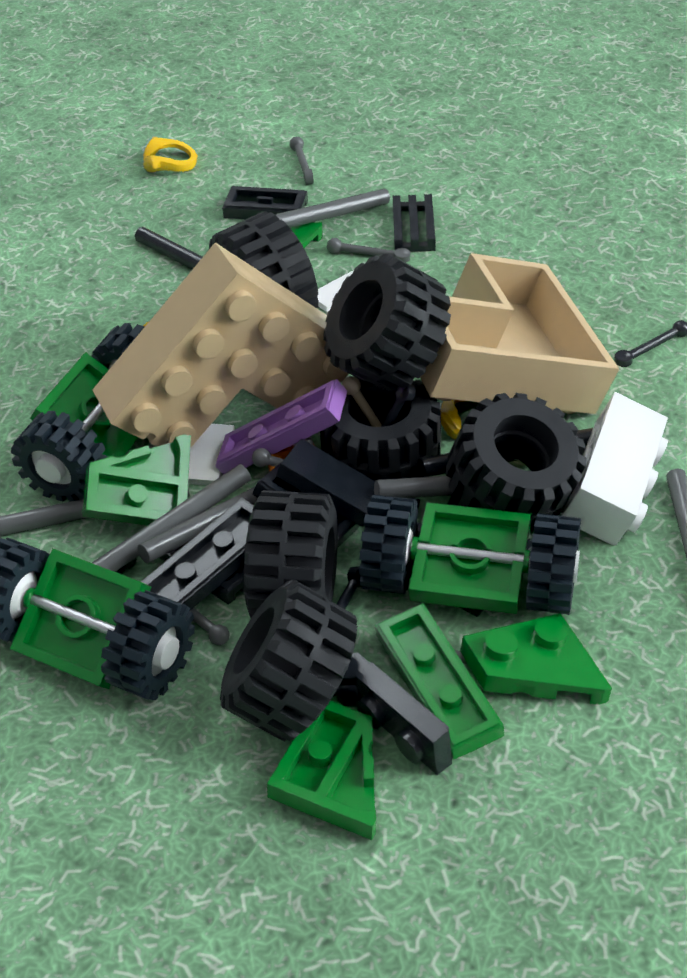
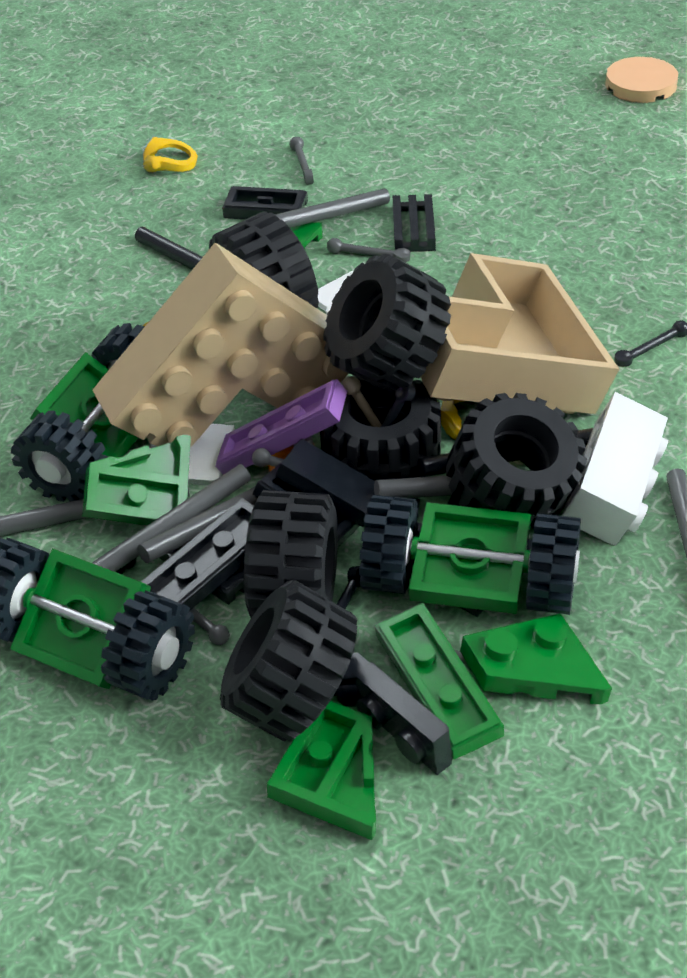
(641, 79): none -> light nougat tile

